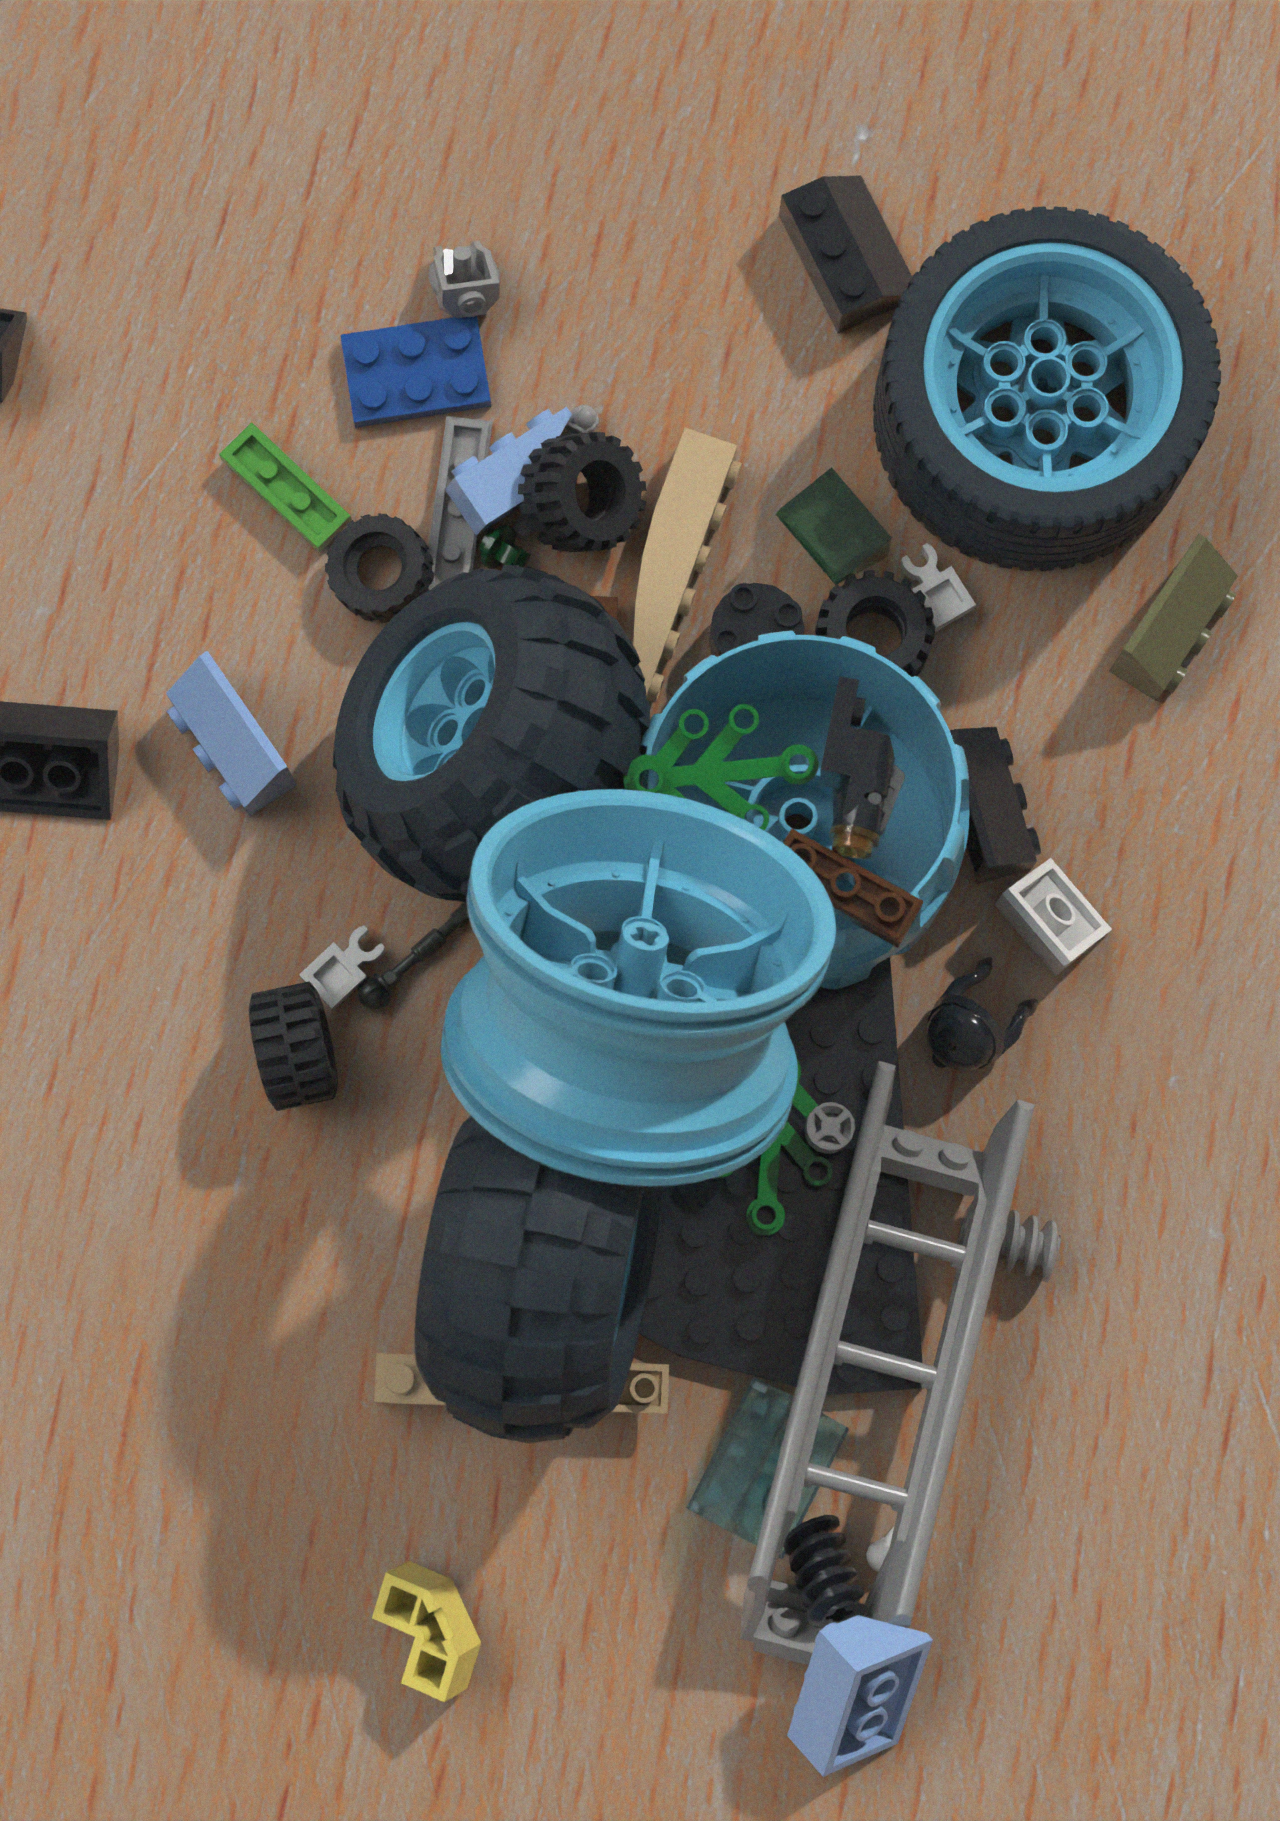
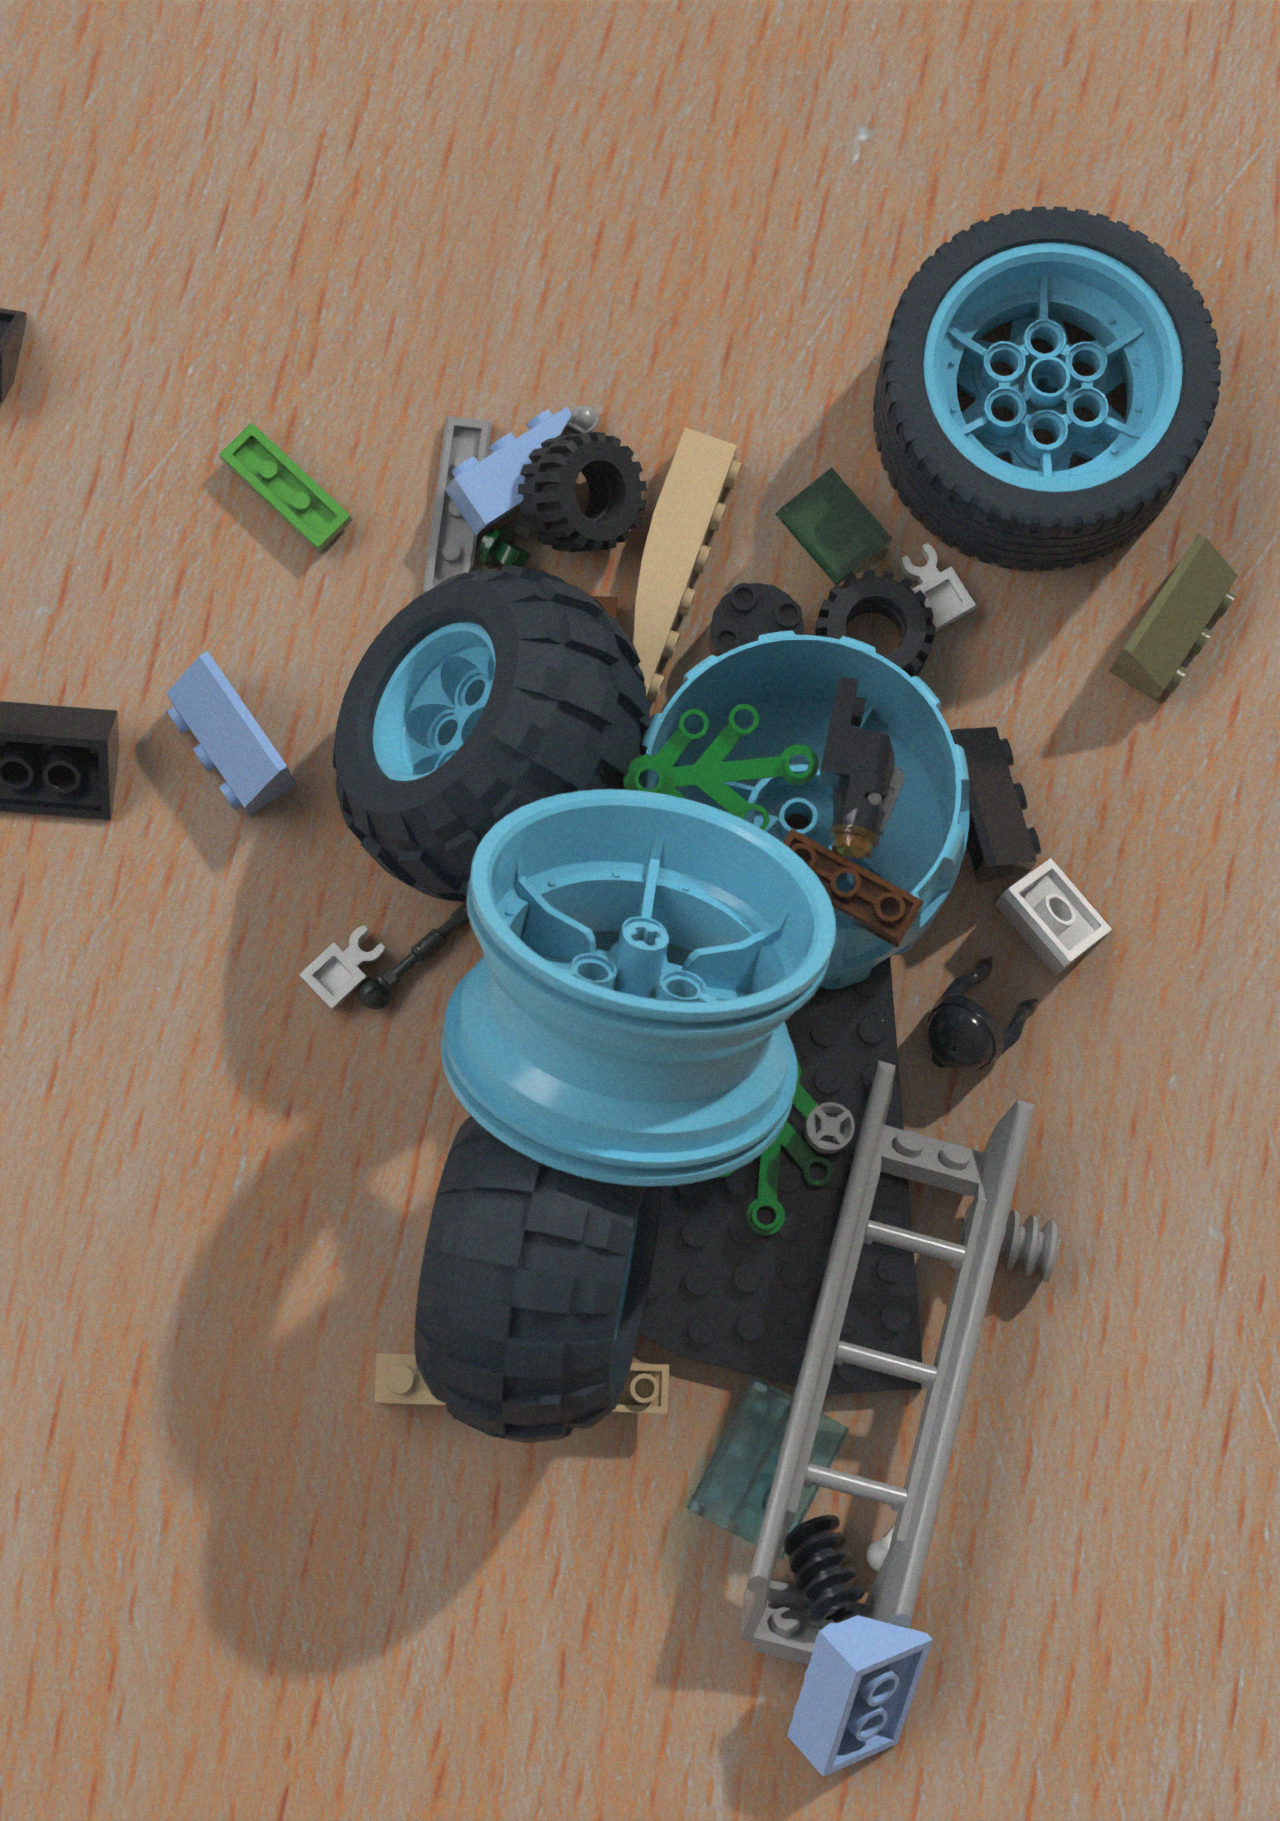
(293, 1046): black tyre -> none
(354, 543): black tyre -> none
(415, 370): blue plate -> none
(434, 1614): light yellow brick -> none
(464, 280): light grey hand -> none
(845, 248): black slope -> none

